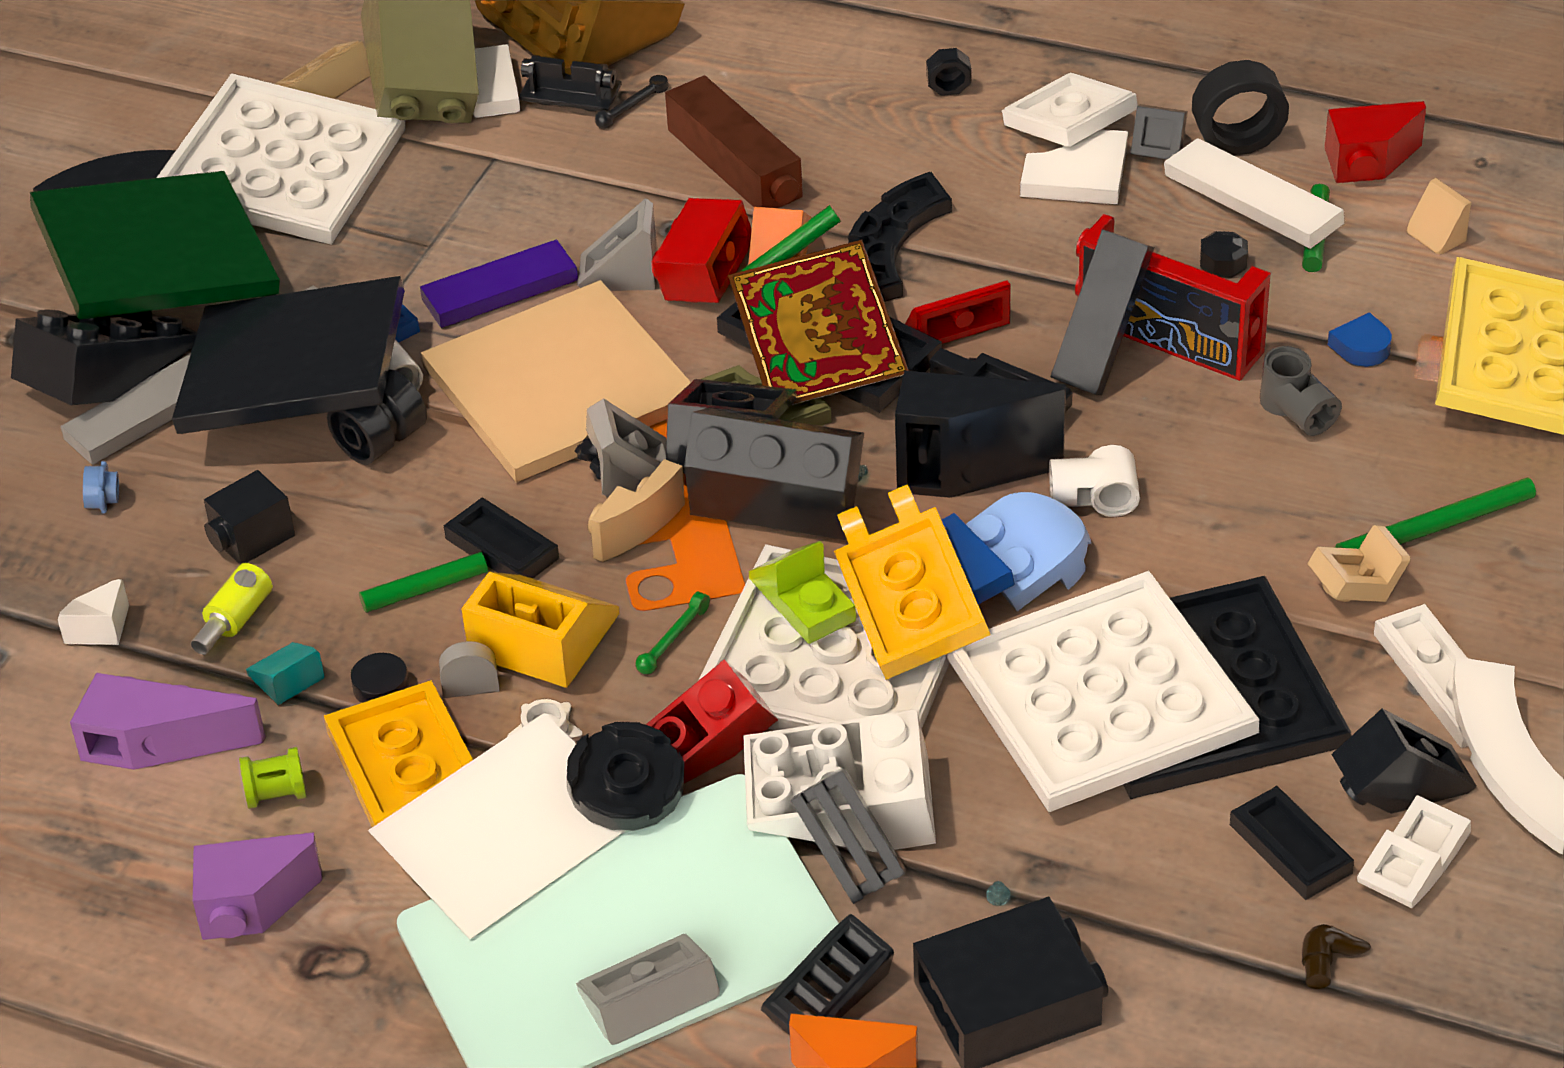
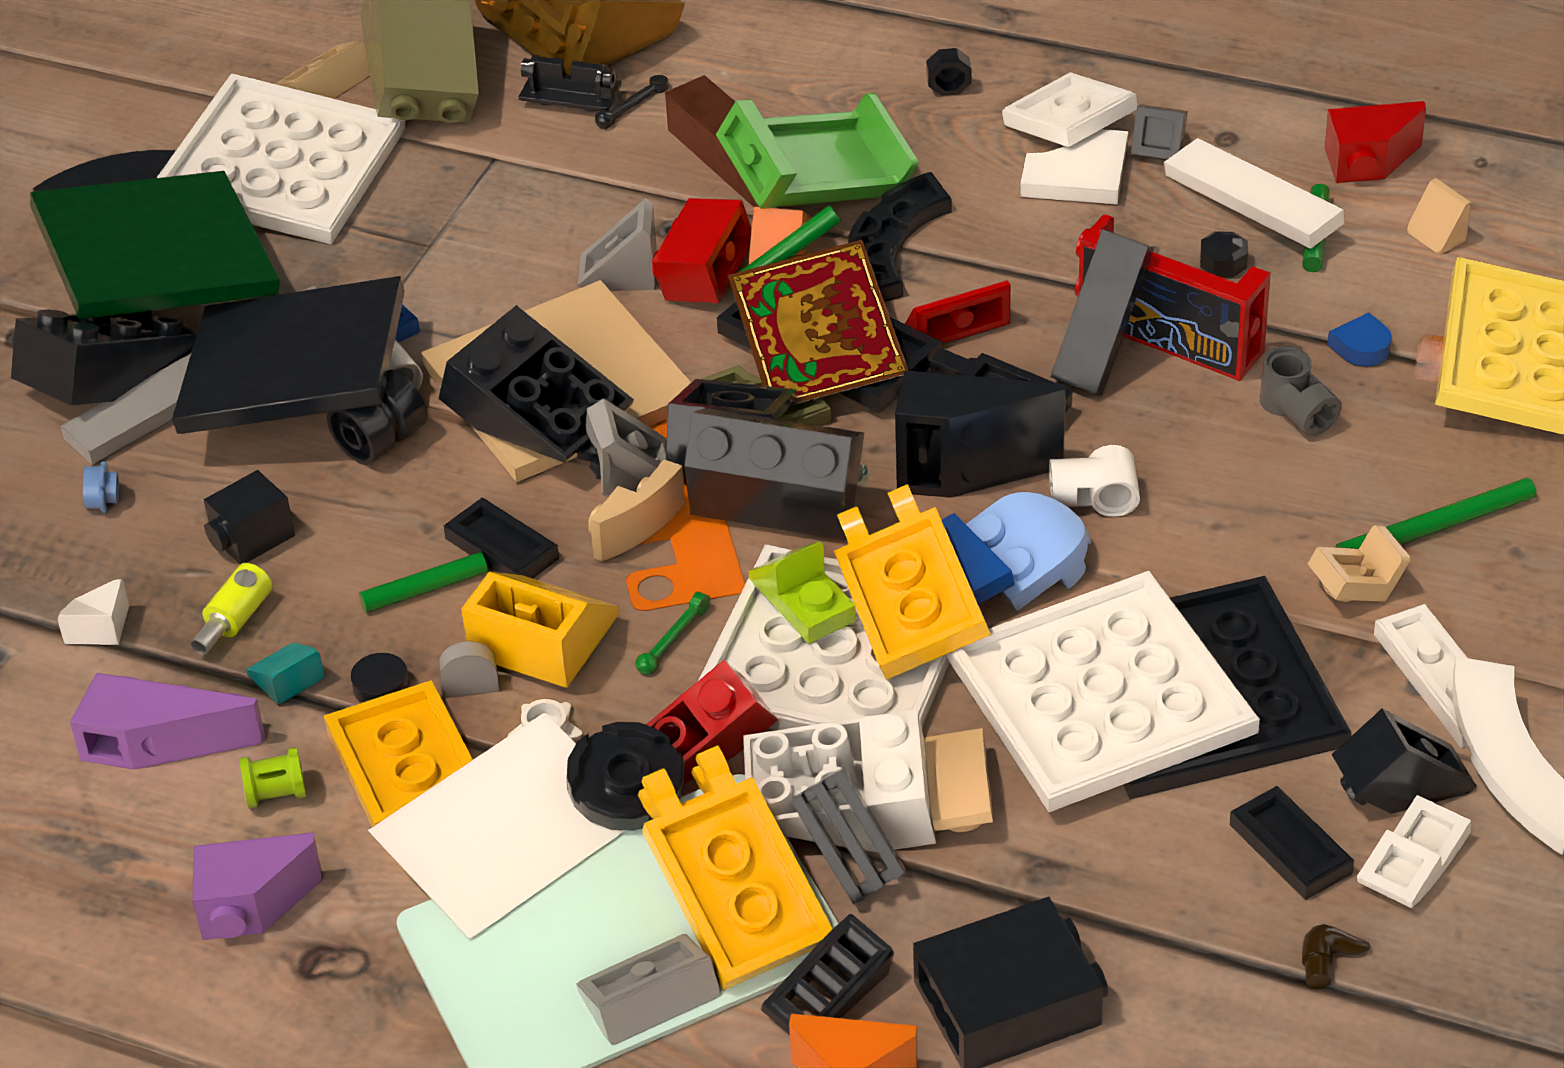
(495, 82): white tile -> none
(498, 283): dark purple tile -> none
(526, 387): none -> black slope
(731, 871): none -> yellow tile
(816, 154): none -> bright green panel
(958, 780): none -> tan slope
(998, 894): clear light blue piece -> none
(1227, 82): black tyre -> none

